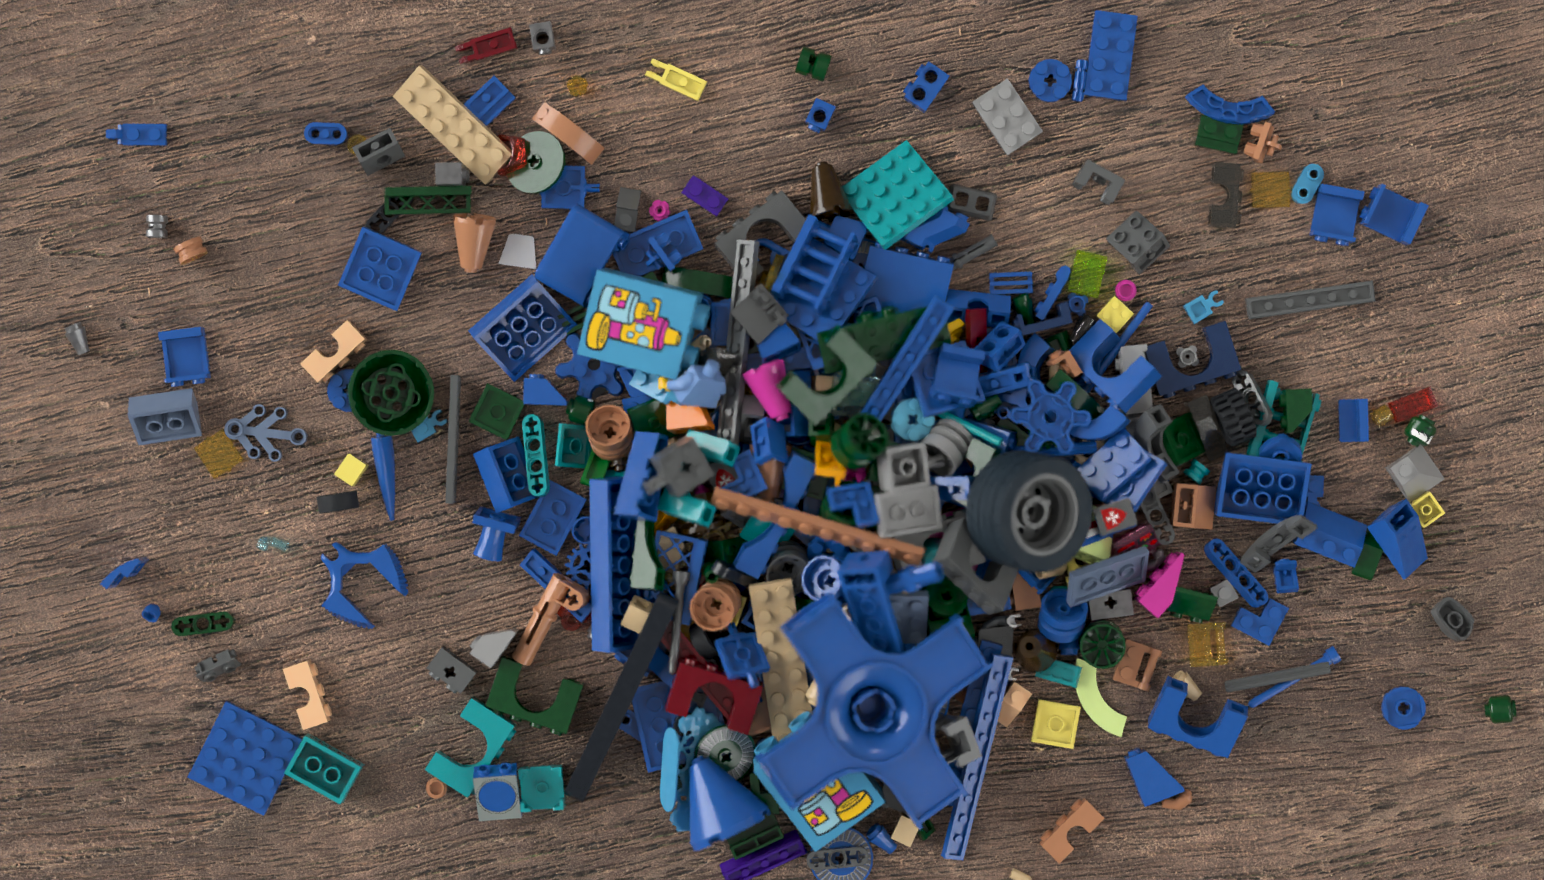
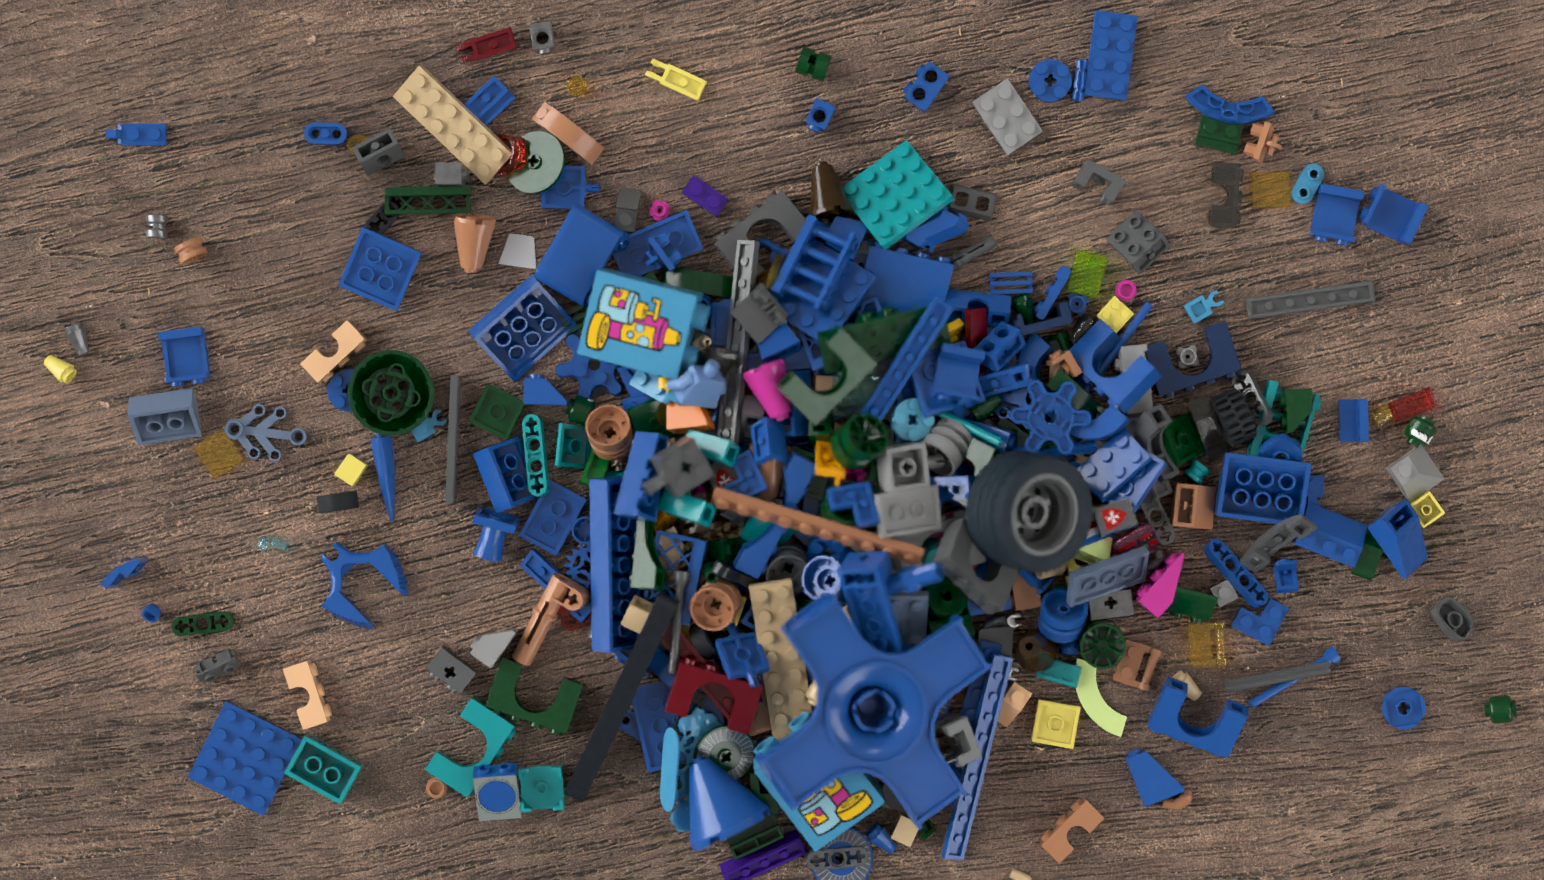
(60, 369): none -> light yellow cone

